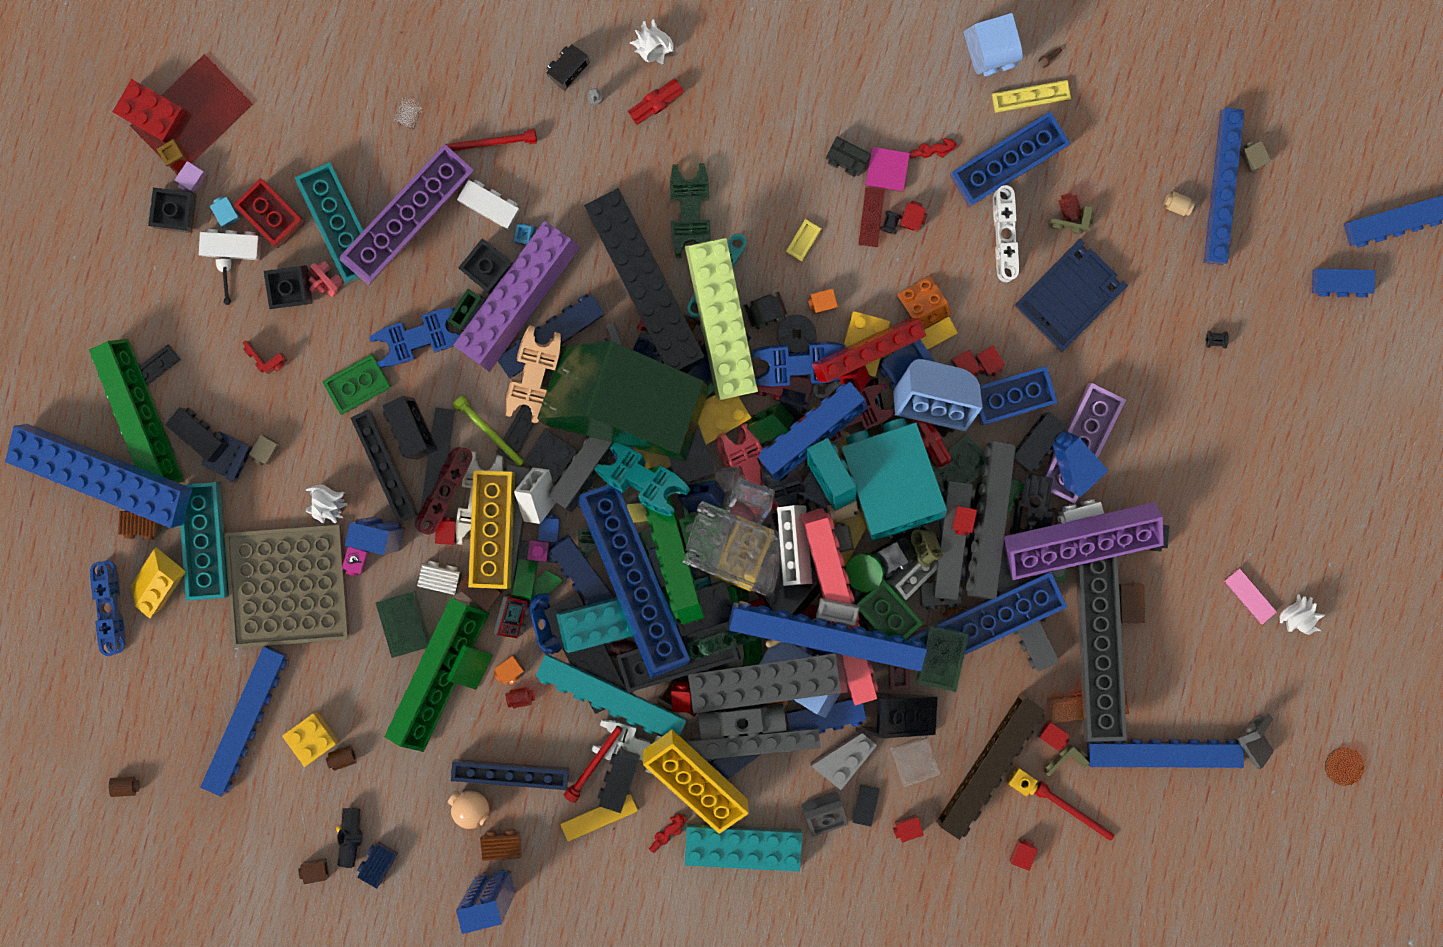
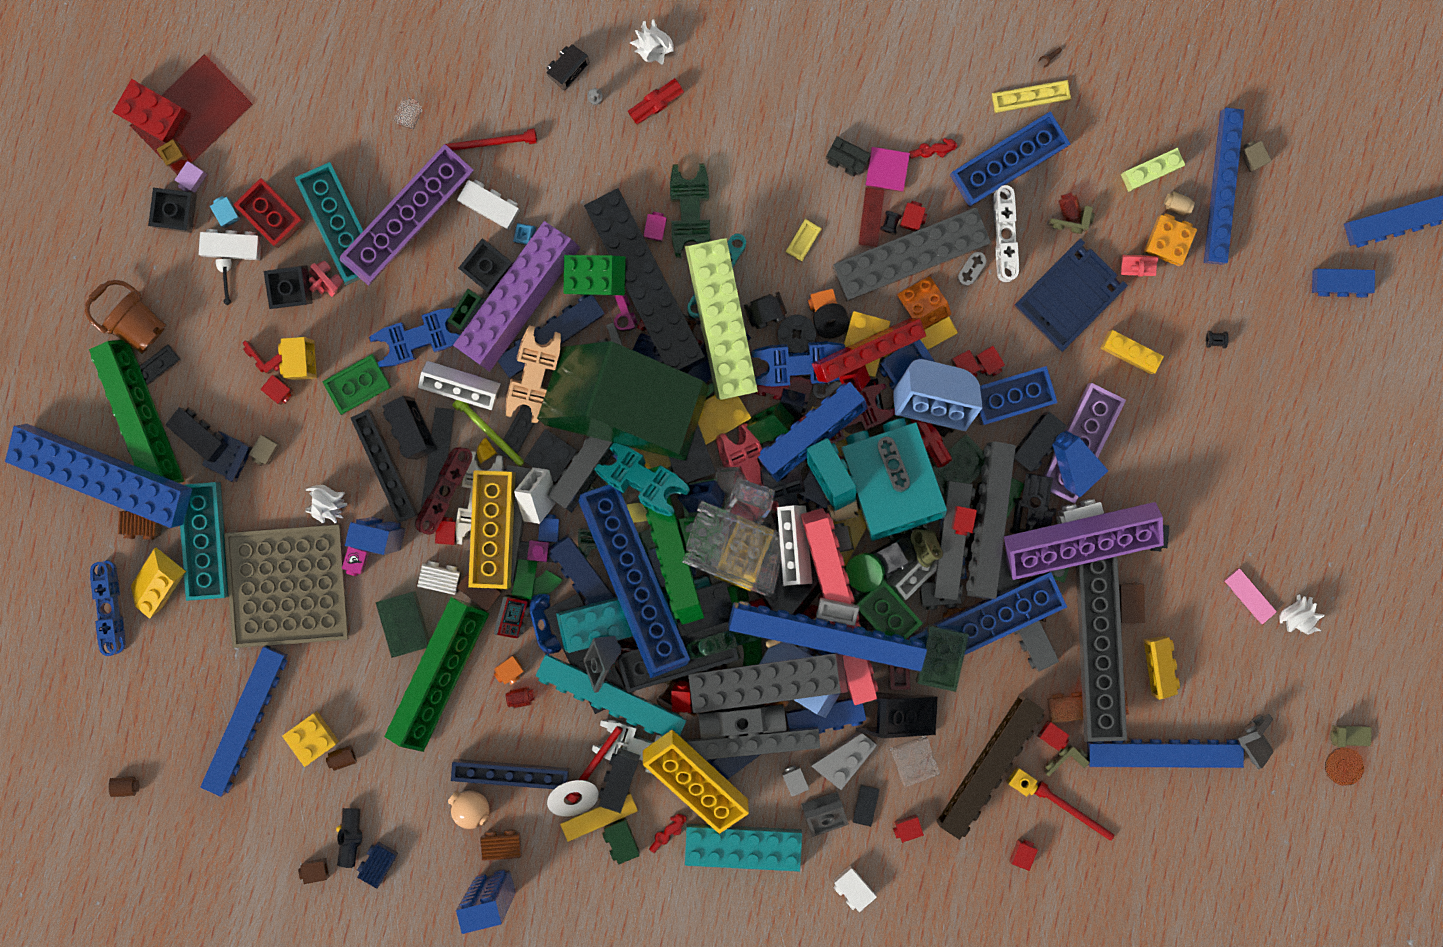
(129, 319): none -> dark orange piece
(277, 390): none -> red brick
(298, 358): none -> yellow brick
(459, 385): none -> white brick
(469, 667): green tile -> none
(485, 450): none -> yellow tile
(559, 807): none -> white sticker
(594, 275): none -> green brick
(601, 659): none -> dark grey slope
(621, 841): none -> dark green brick
(623, 302): none -> dark pink plate
(655, 226): none -> dark pink brick
(795, 780): none -> light grey brick
(827, 313): none -> black tyre
(854, 889): none -> white brick
(883, 452): none -> dark grey beam
(911, 254): none -> dark grey brick
(968, 266): none -> light grey beam
(994, 45): light blue brick -> none
(1131, 352): none -> yellow brick
(1139, 265): none -> coral hips
(1153, 169): none -> yellowish green brick
(1161, 667): none -> yellow slope
(1170, 239): none -> light orange brick
(1350, 735): none -> olive bracket

